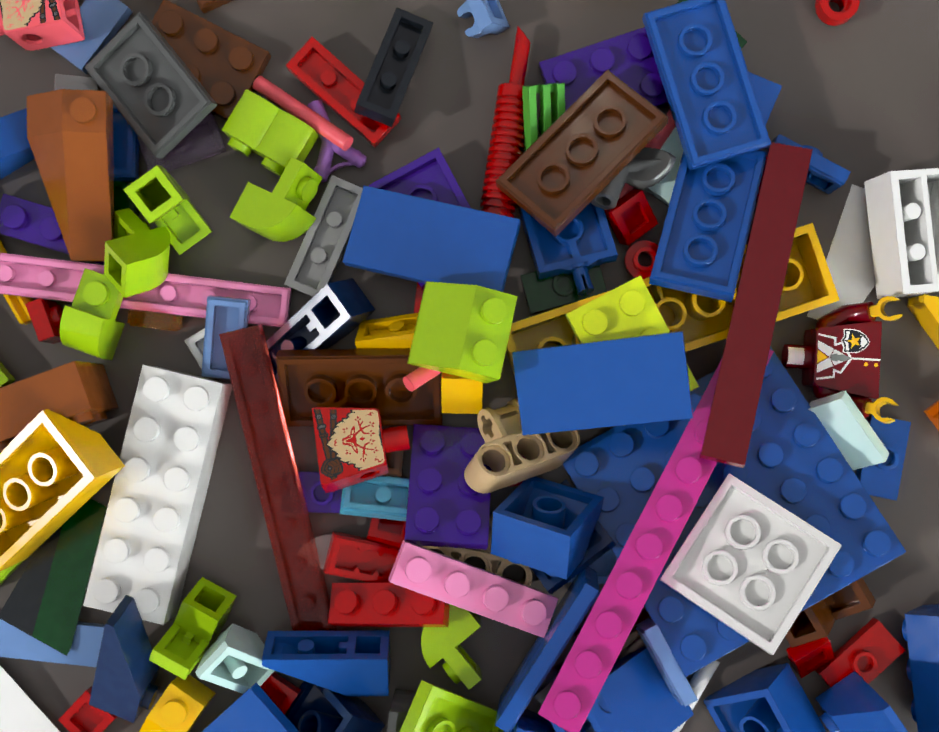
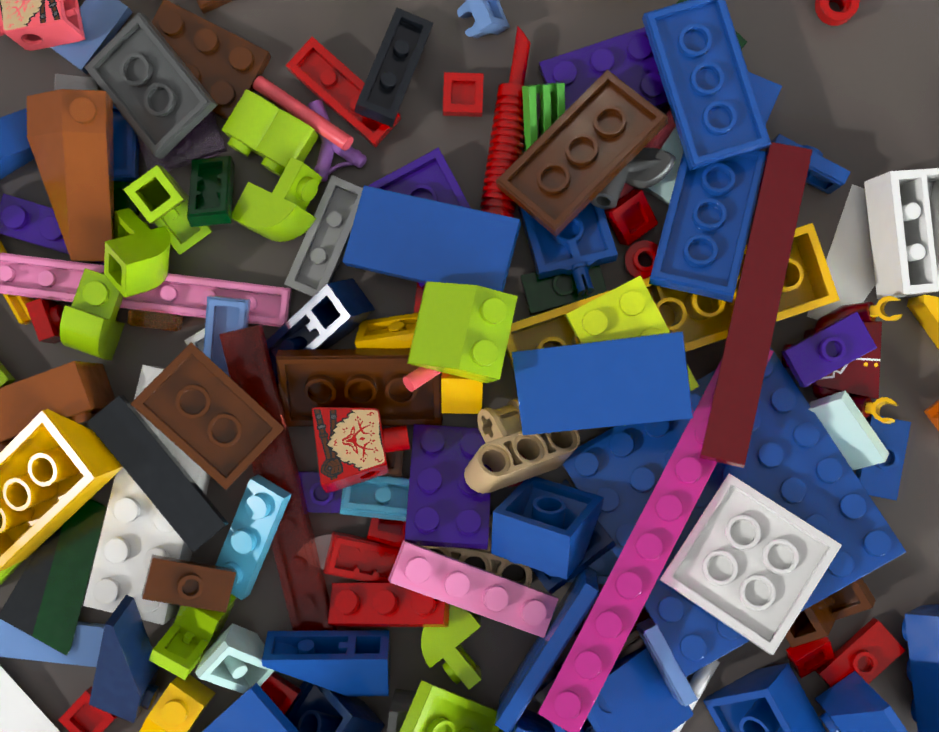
(157, 472): none -> black tile
(188, 583): none -> reddish brown plate
(207, 415): none -> reddish brown plate
(211, 191): none -> dark green plate
(252, 532): none -> medium azure plate
(463, 94): none -> red plate
(829, 349): none -> dark purple plate

